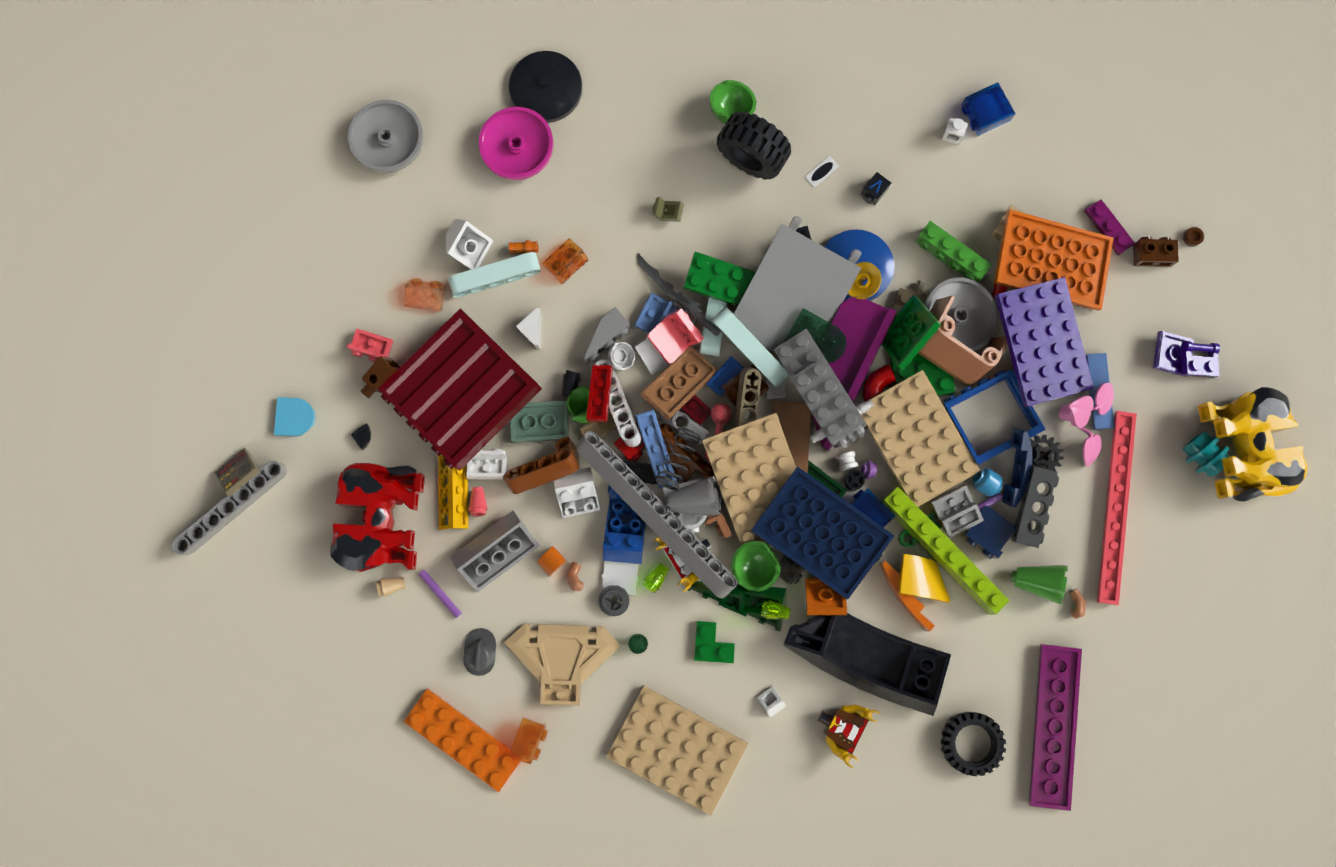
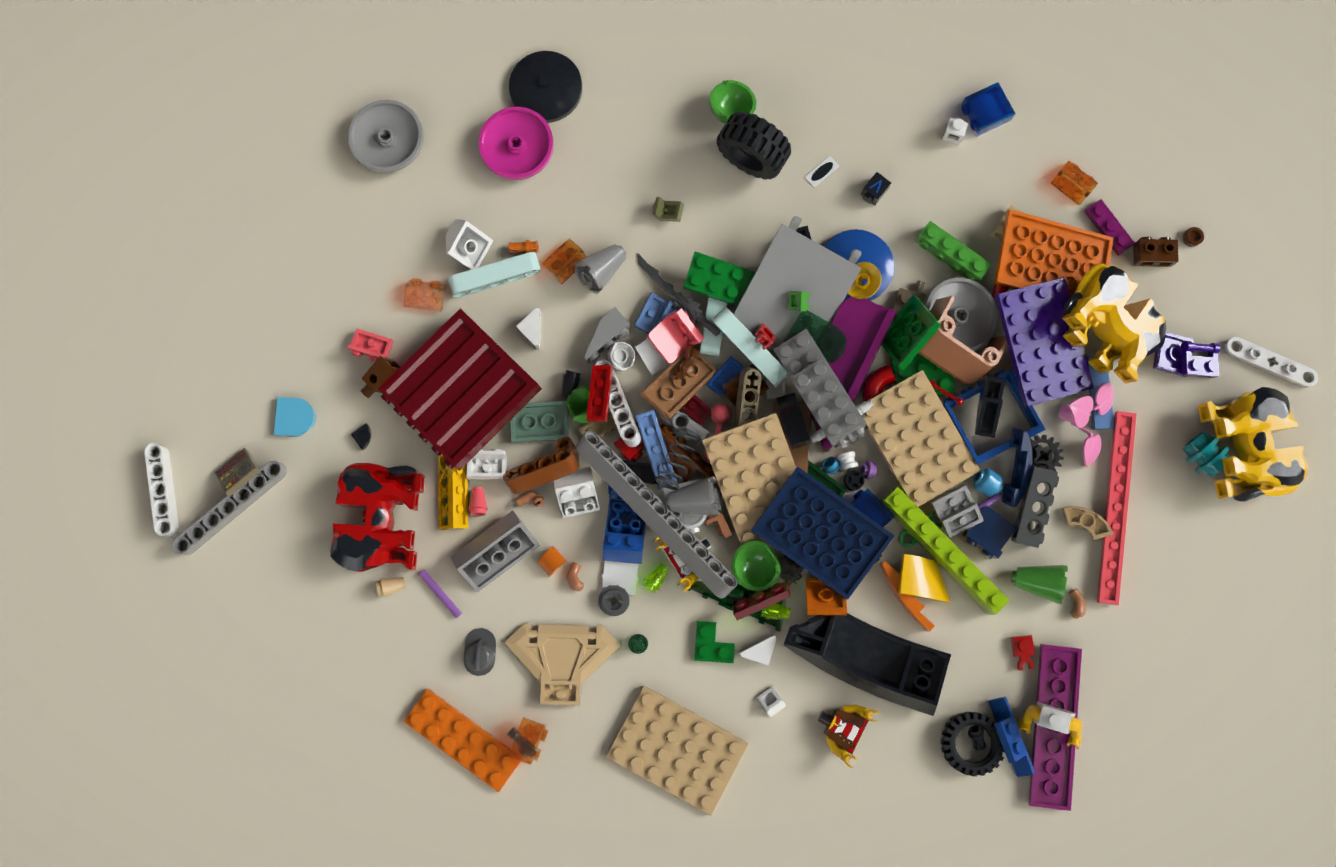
(155, 483): none -> white beam
(526, 748): none -> clear smoke plate
(530, 497): none -> nougat arm
(600, 267): none -> light grey cone
(691, 357): none -> reddish brown hair
(761, 600): none -> dark red plate
(761, 651): none -> white slope
(764, 336): none -> red plate
(793, 420): none -> black slope
(798, 301): none -> bright green tile
(830, 465): none -> dark azure plate
(959, 401): none -> red hinge
(976, 734): none -> black pin
(989, 405): none -> black slope
(1011, 737): none -> blue bracket
(1023, 647): none -> red plate
(1054, 719): none -> torso
(1074, 182): none -> clear orange bracket
(1087, 520): none -> tan tile
(1126, 330): none -> yellow animal
(1283, 368): none -> white piece

